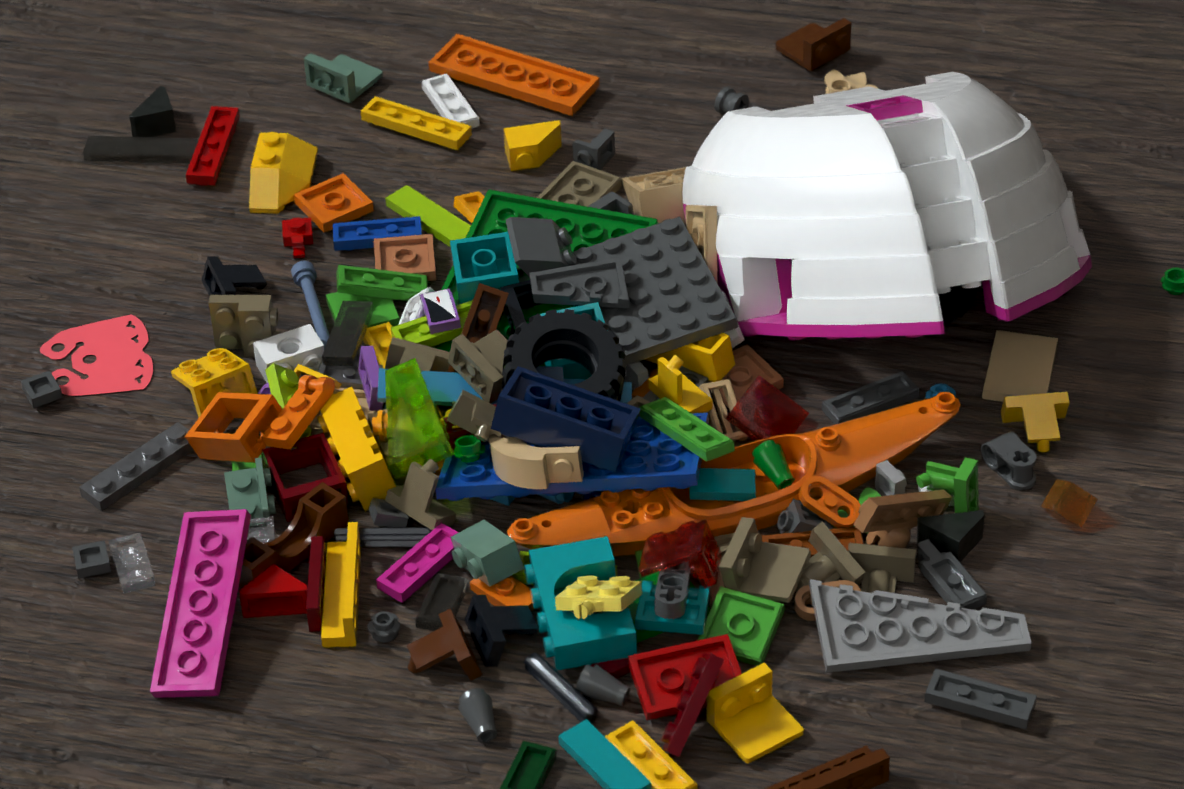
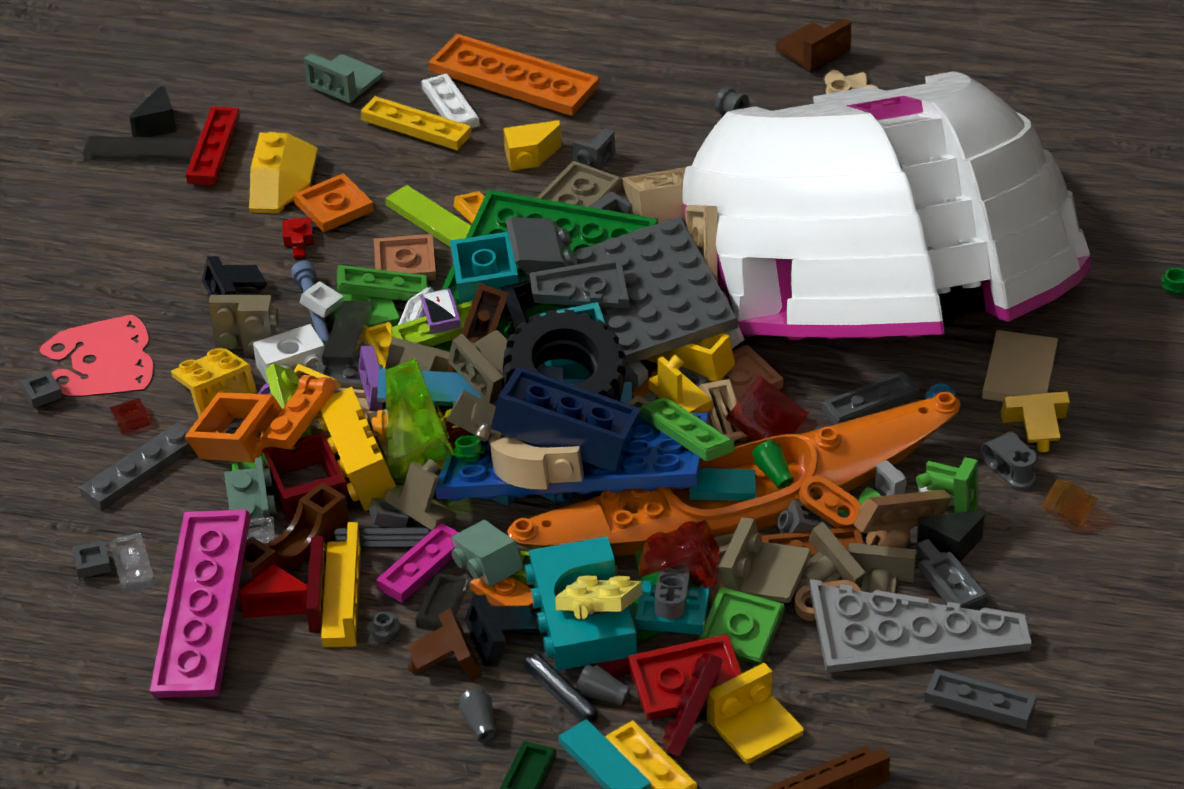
(130, 415): none -> clear red tile
(321, 299): none -> white plate
(362, 233): blue plate -> none

